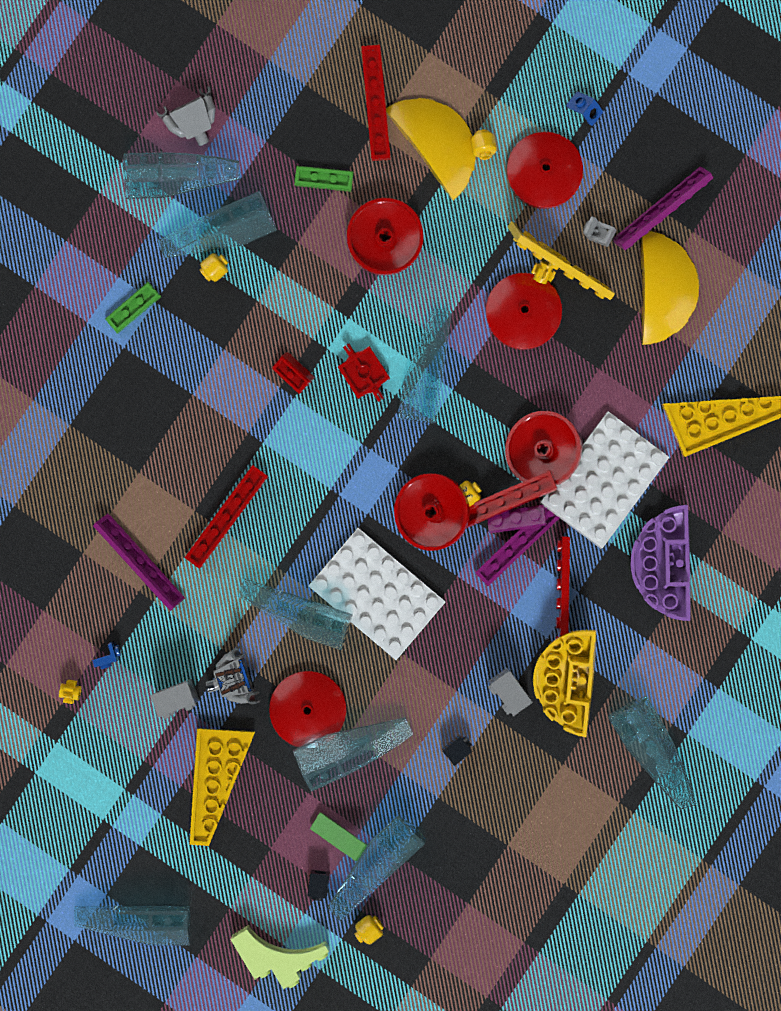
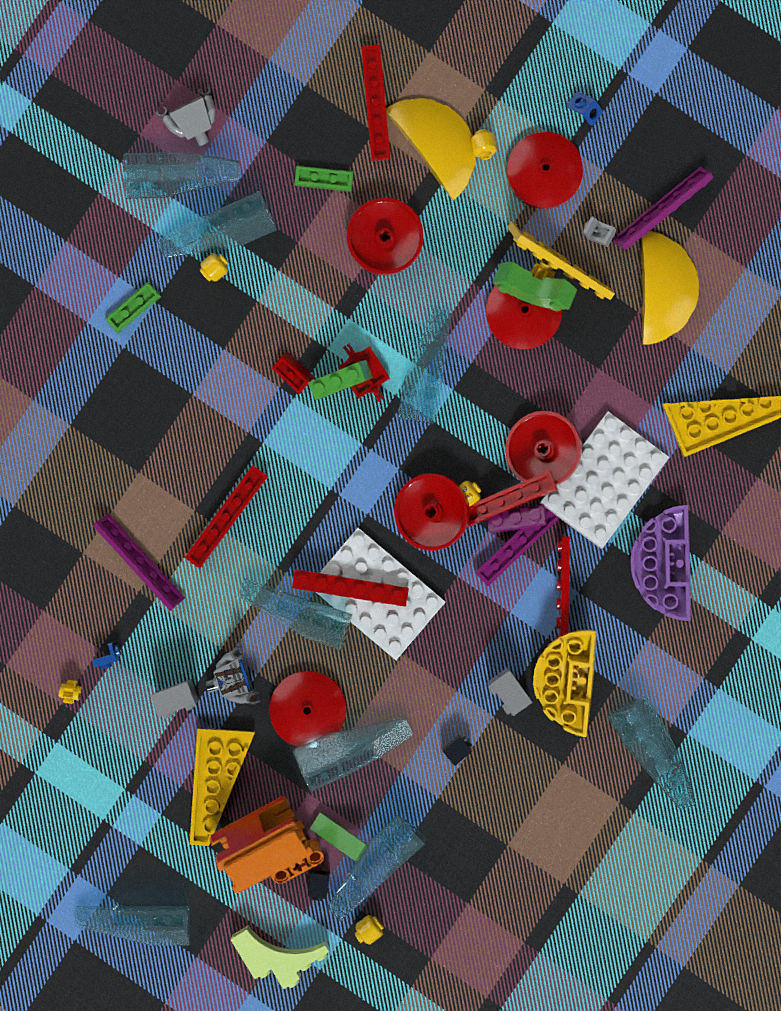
(265, 846): none -> orange piece
(340, 380): none -> bright green brick
(350, 587): none -> red plate
(546, 293): none -> bright green brick

